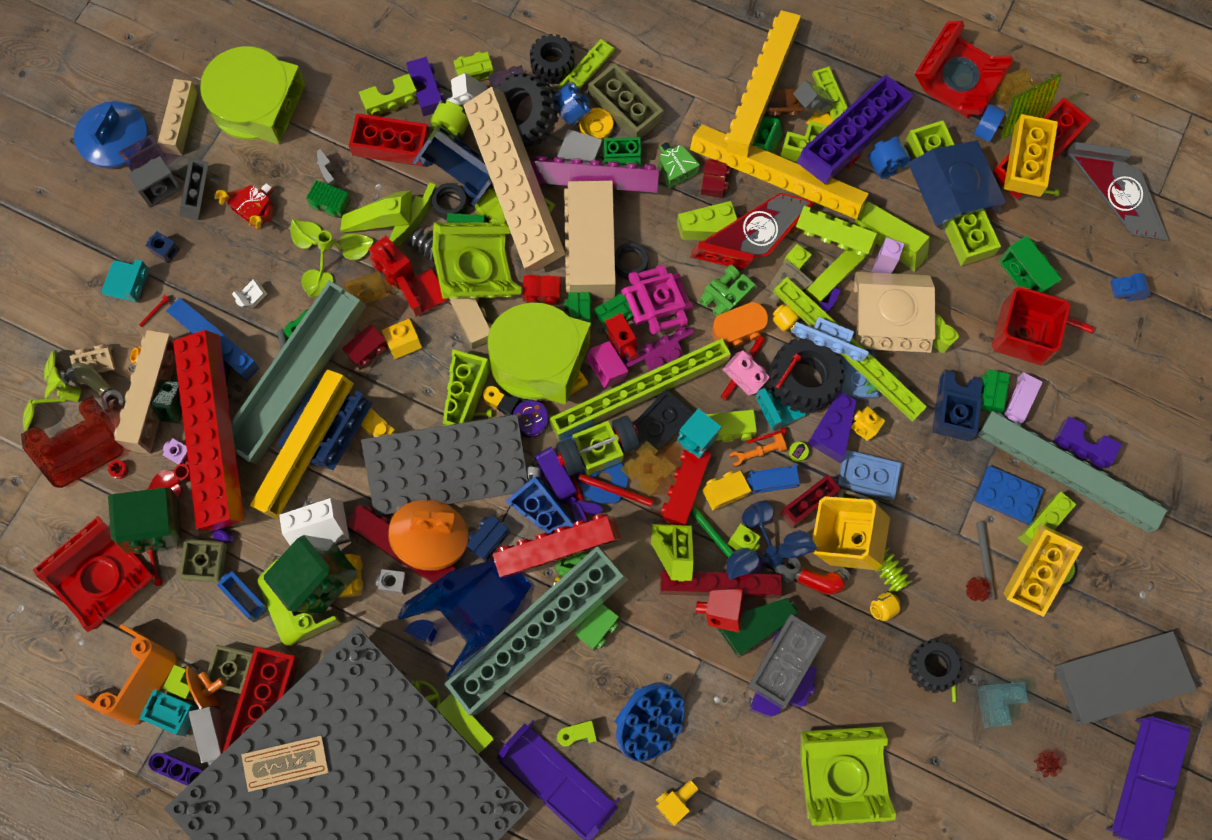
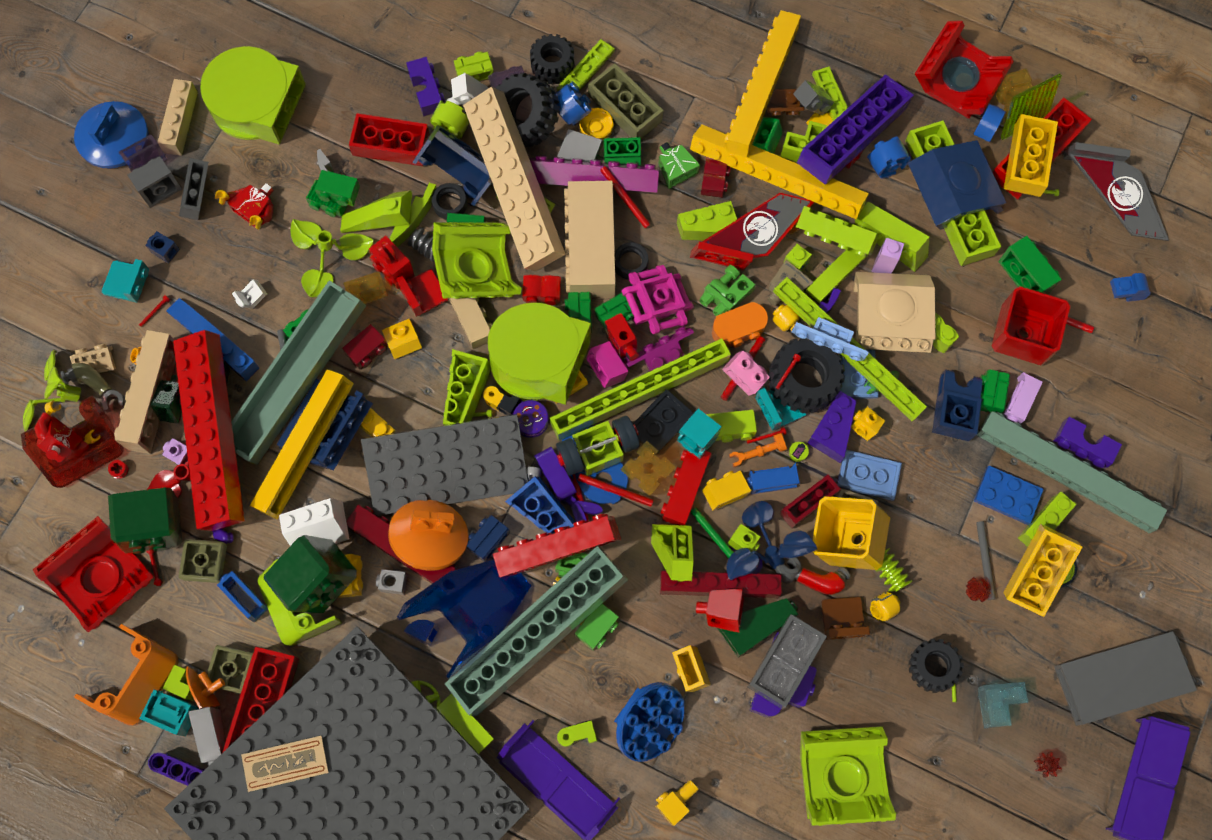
(57, 439): none -> red torso
(337, 188): none -> green brick
(403, 94): lime arch -> none
(490, 207): lime brick -> none
(625, 197): none -> red bar
(691, 668): none -> yellow brick
(843, 618): none -> reddish brown bracket

